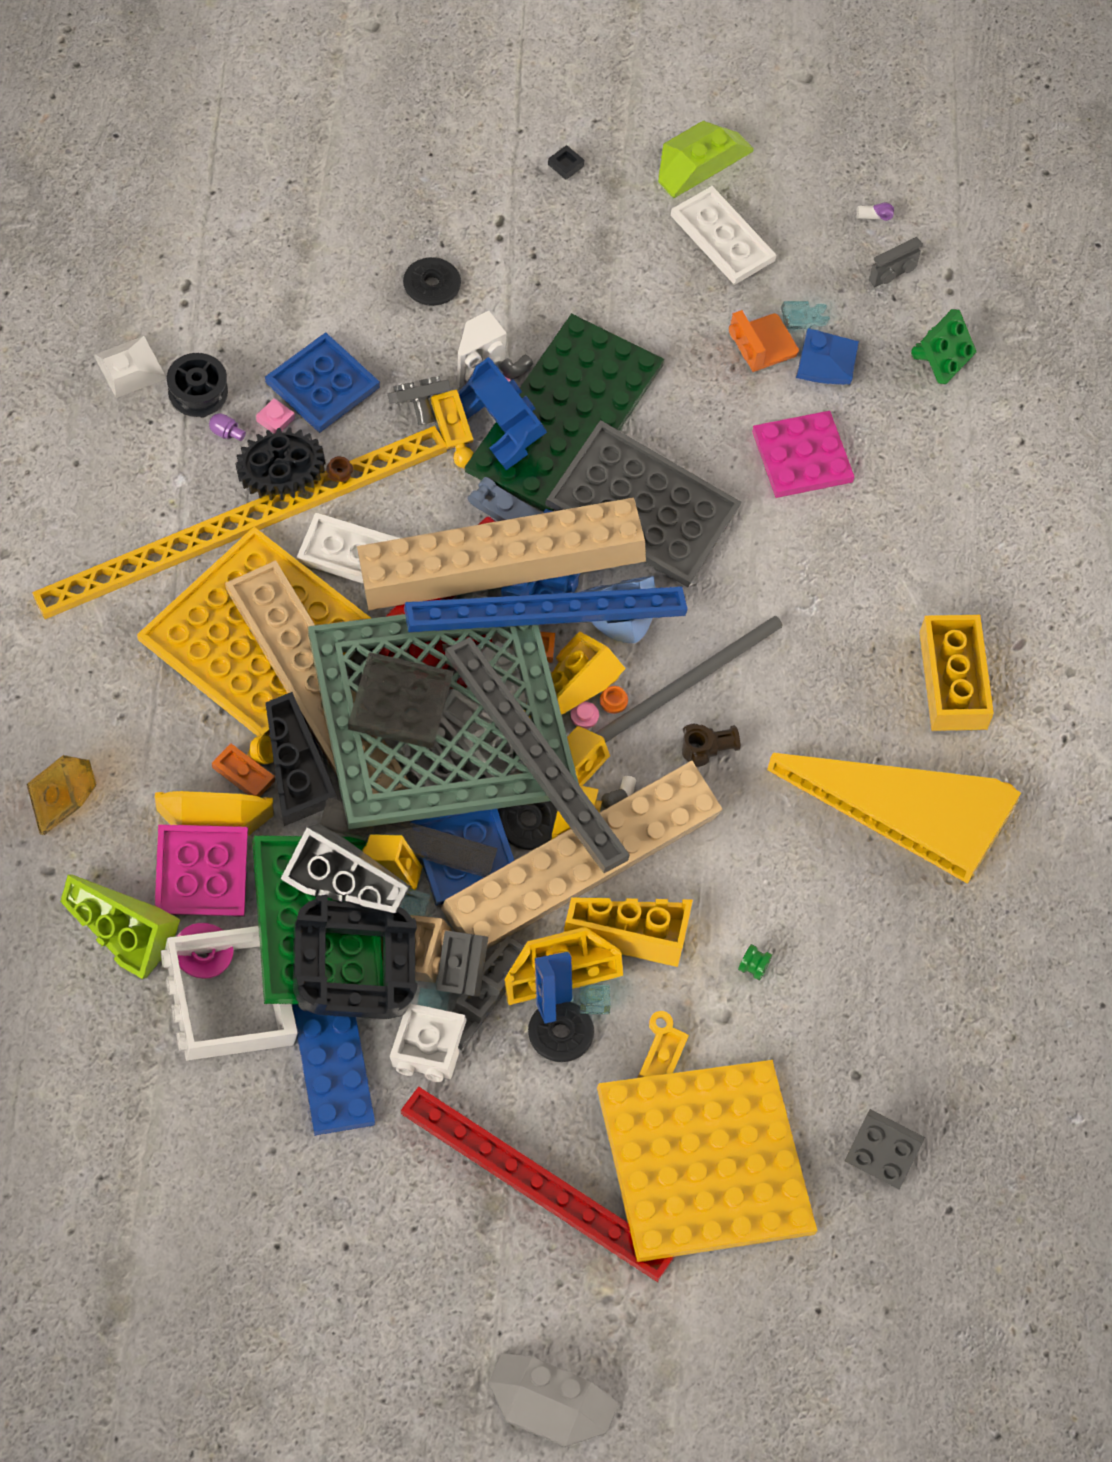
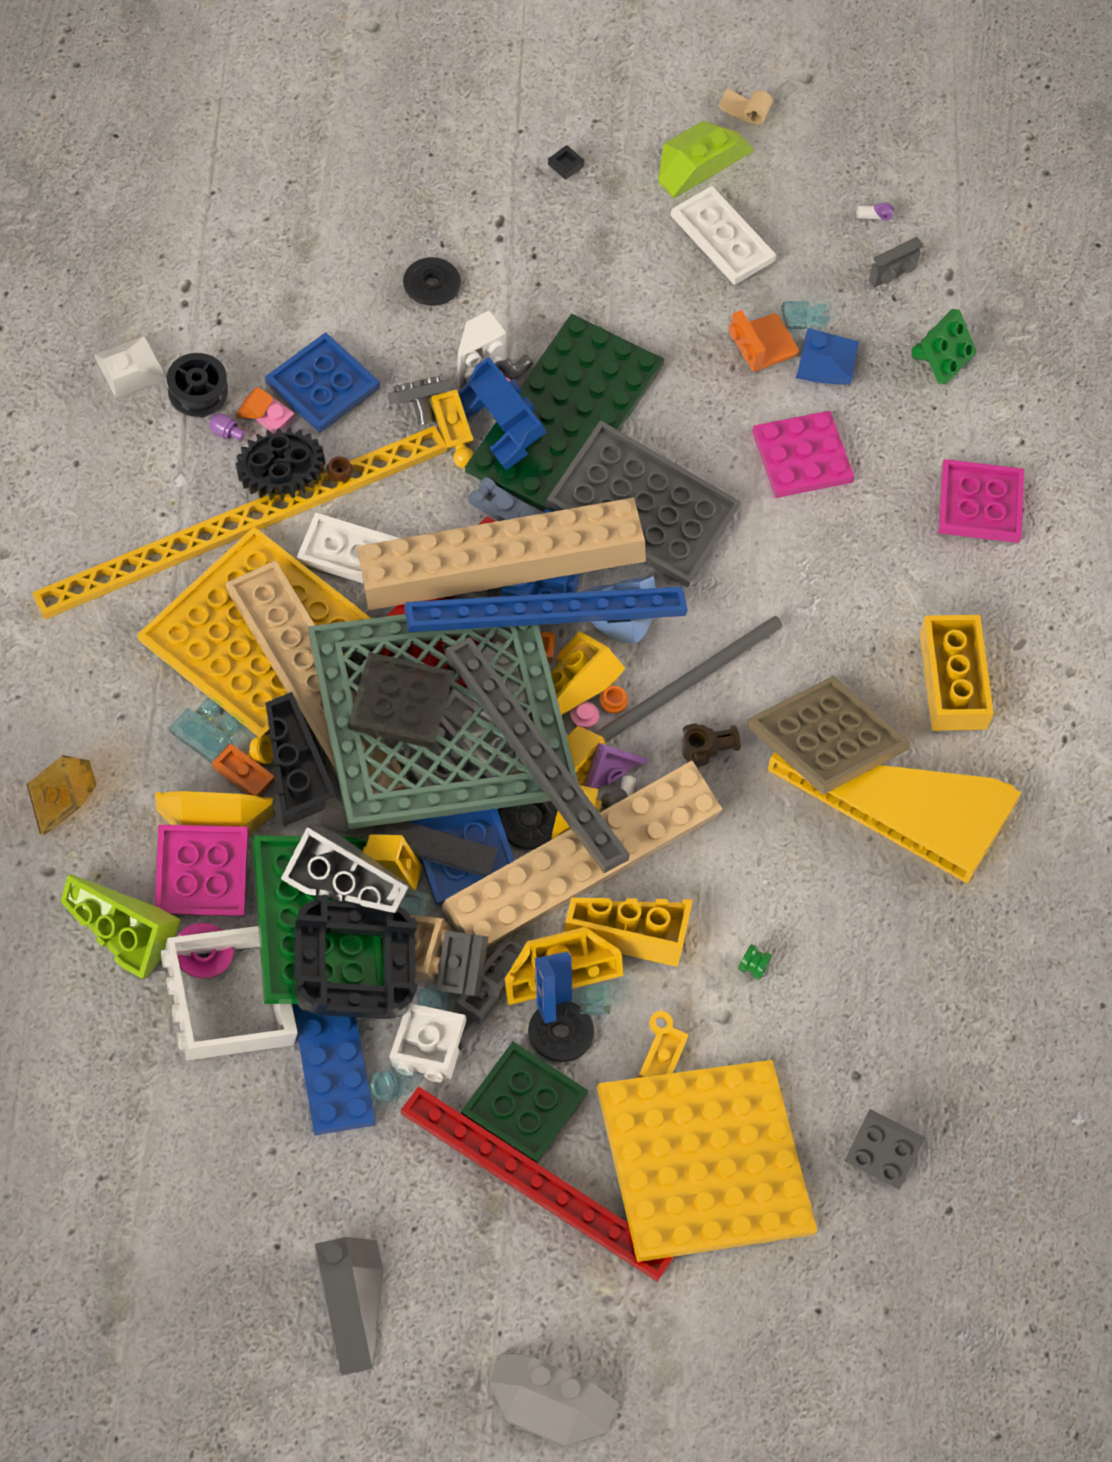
(200, 735): none -> clear light blue plate
(254, 404): none -> orange slope
(352, 1290): none -> dark grey wedge
(386, 1086): none -> clear light blue tile
(525, 1102): none -> dark green plate
(610, 765): none -> medium lavender tile
(749, 110): none -> tan panel
(828, 734): none -> dark tan plate
(981, 501): none -> dark pink plate

